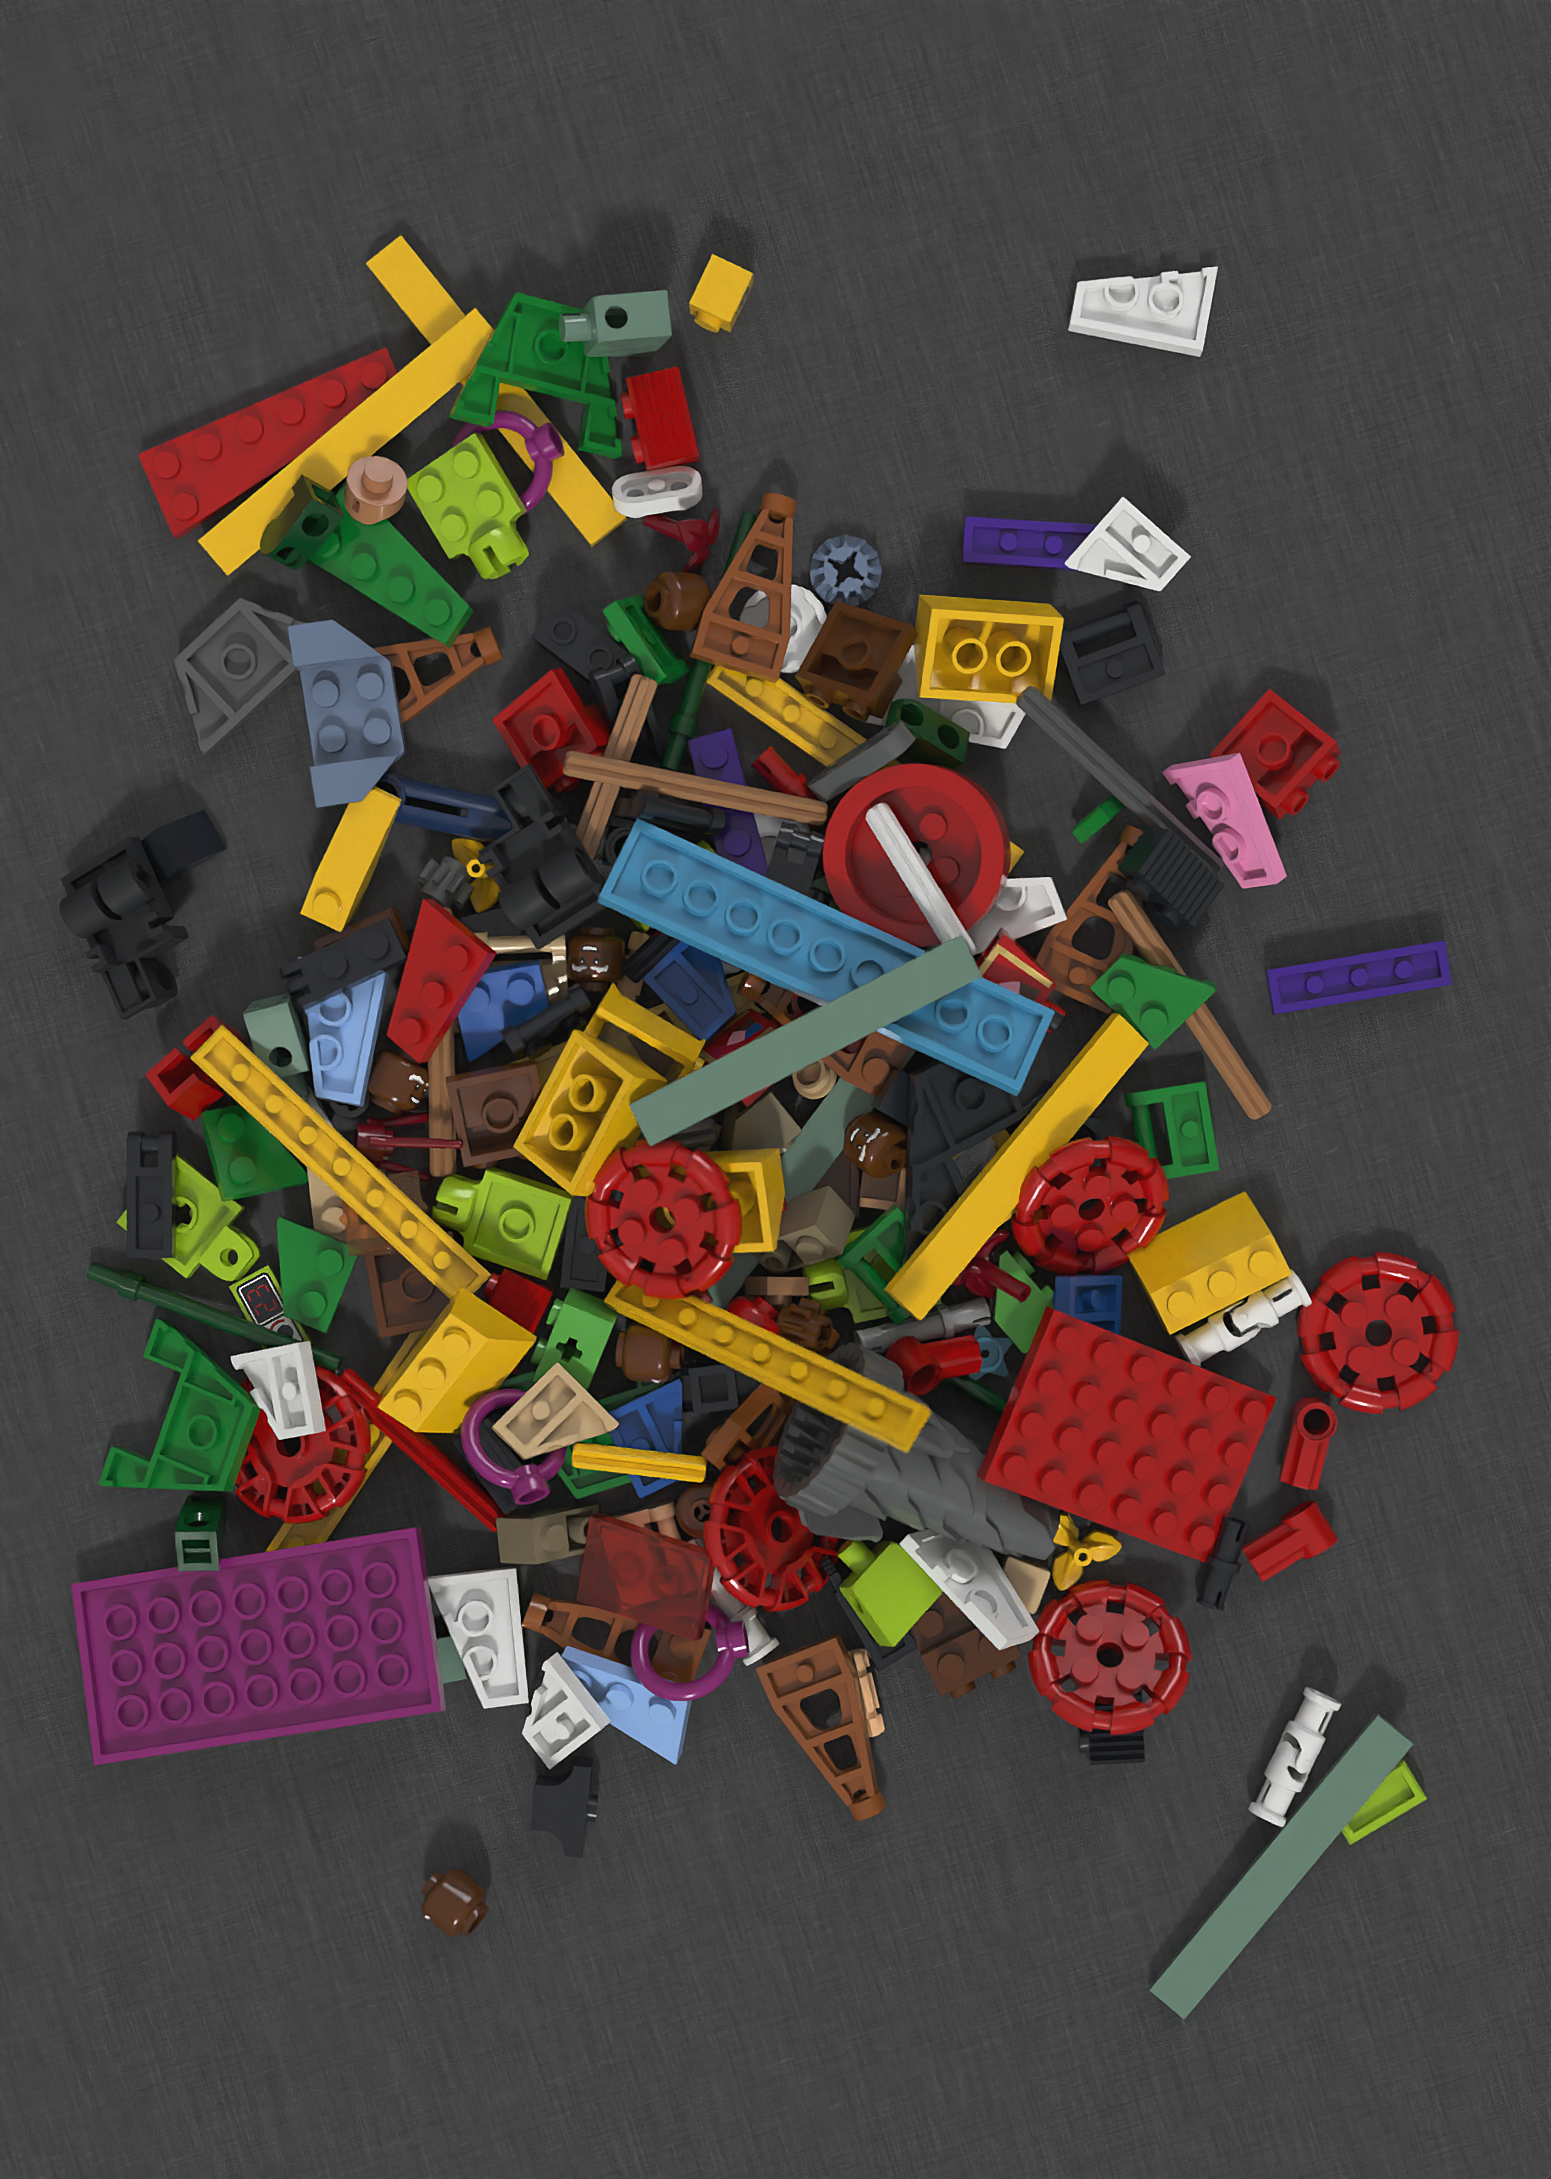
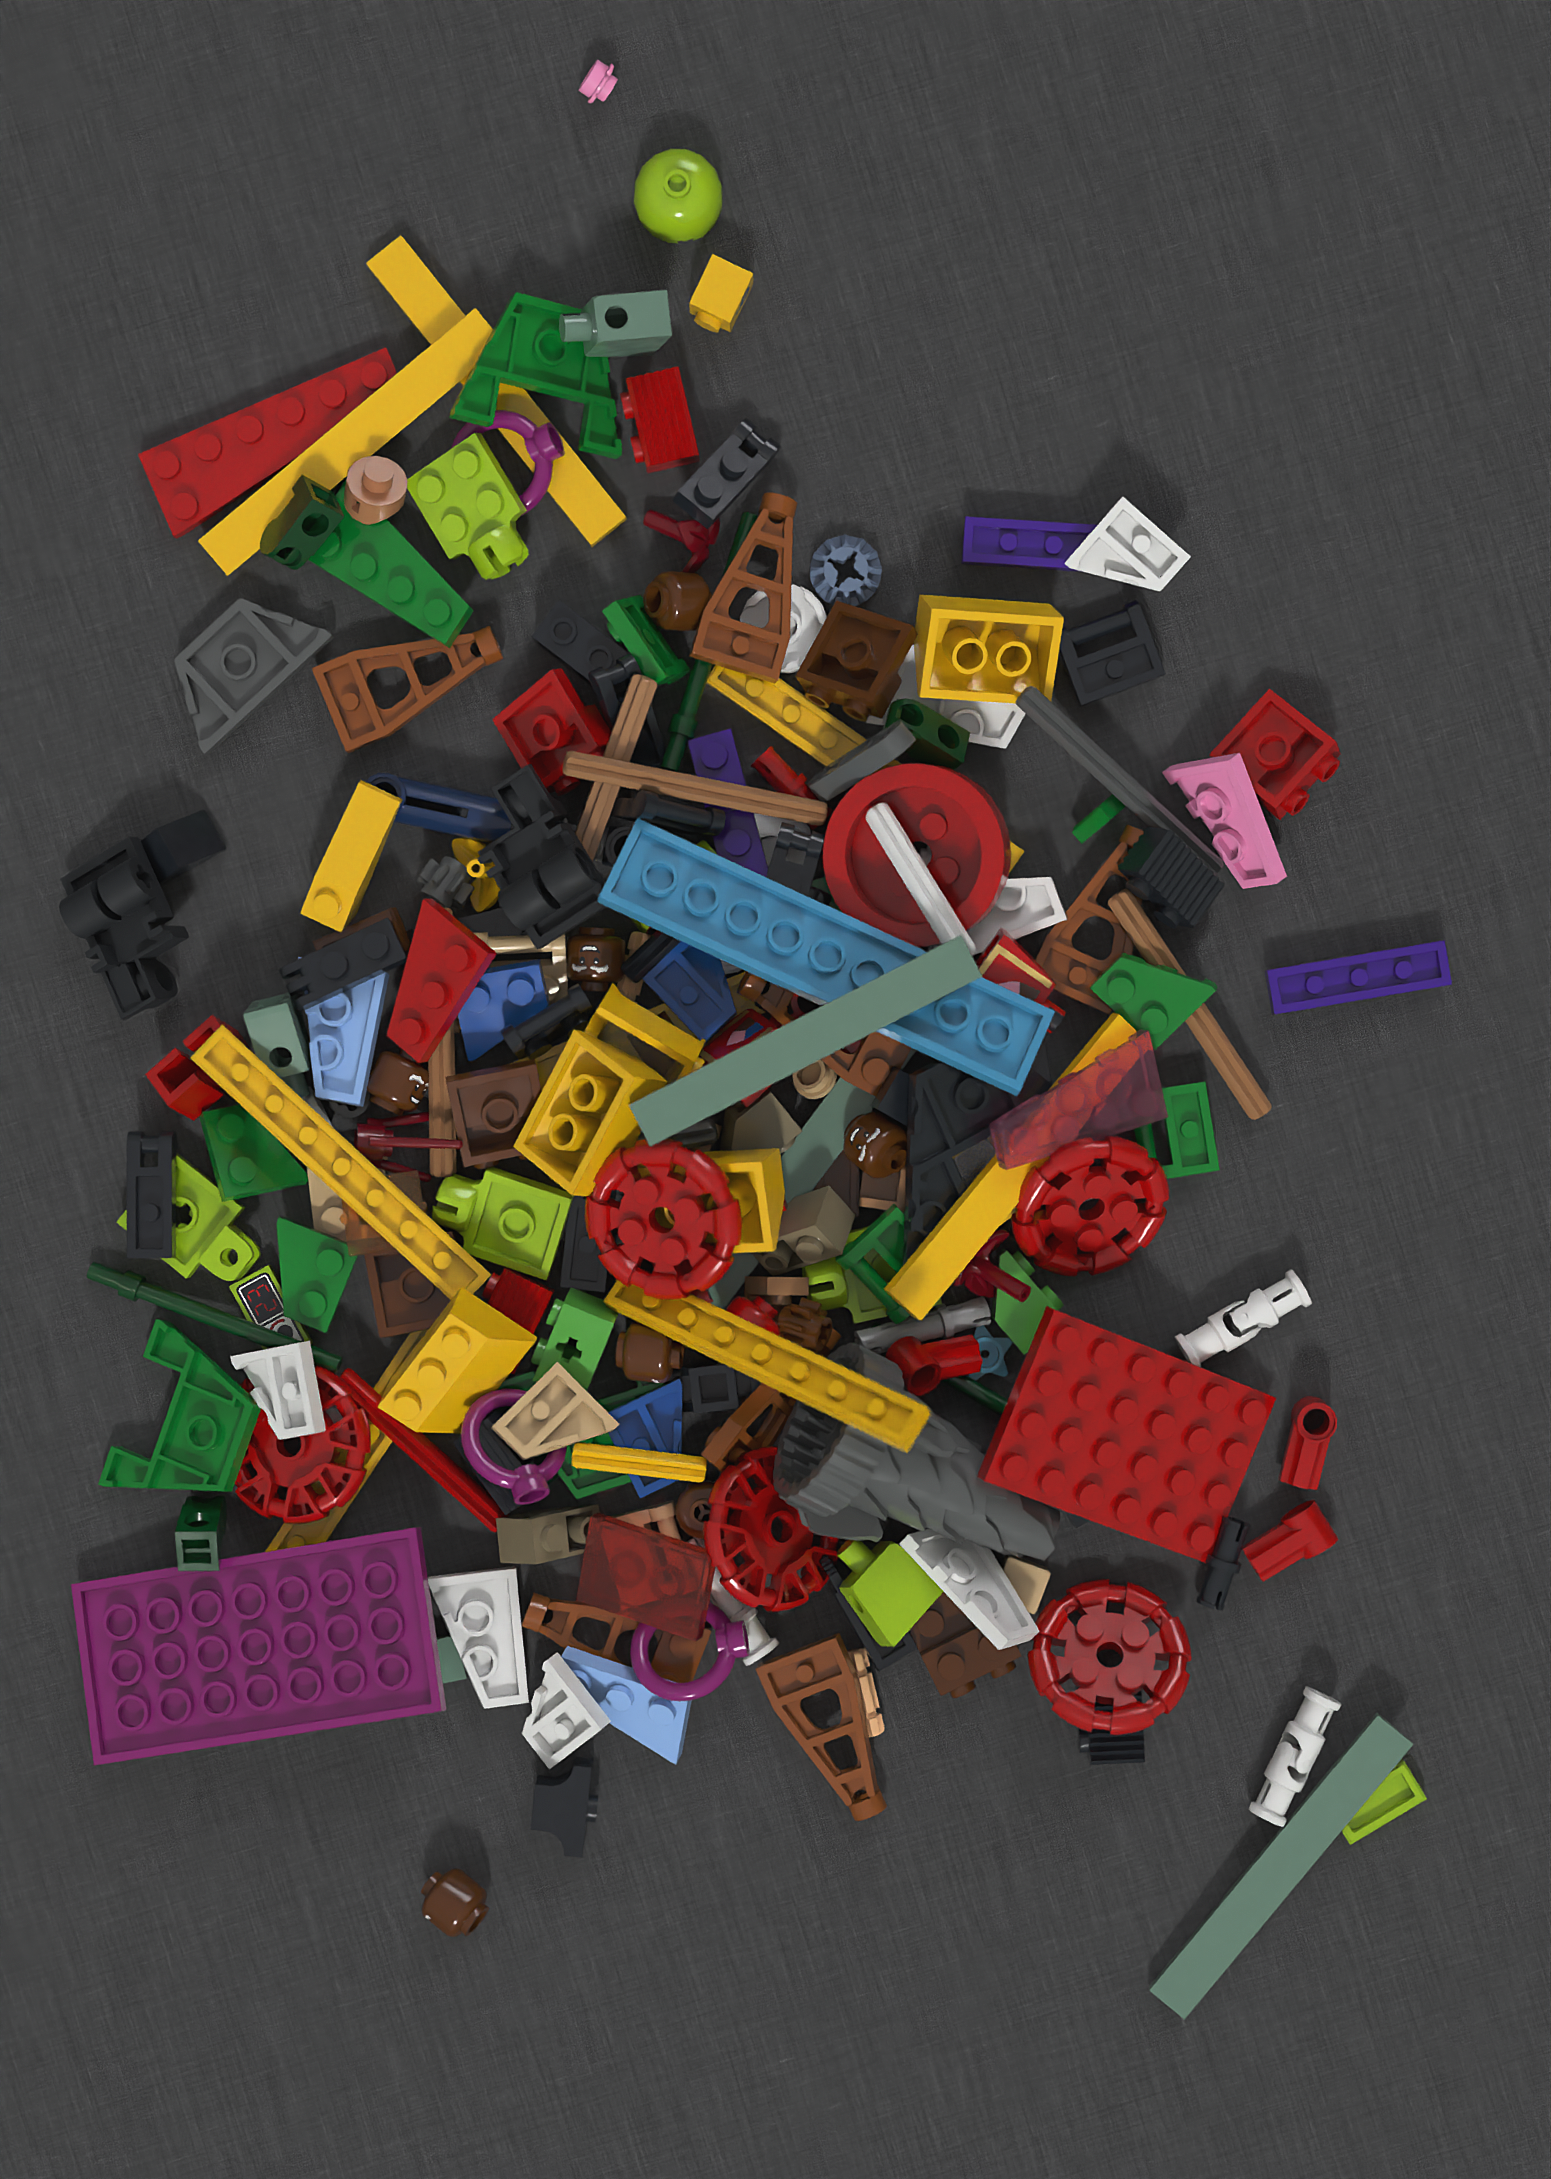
(348, 711): sand blue piece -> none
(598, 82): none -> bright pink plate
(657, 491): white plate -> none
(678, 195): none -> lime cylinder
(726, 474): none -> black plate
(1091, 1299): blue wing -> none
(1095, 1546): yellow plant -> none
(1099, 1101): none -> clear pink wing
(1151, 311): white wing -> none
(1208, 1263): yellow slope -> none
(1404, 1340): red plate -> none

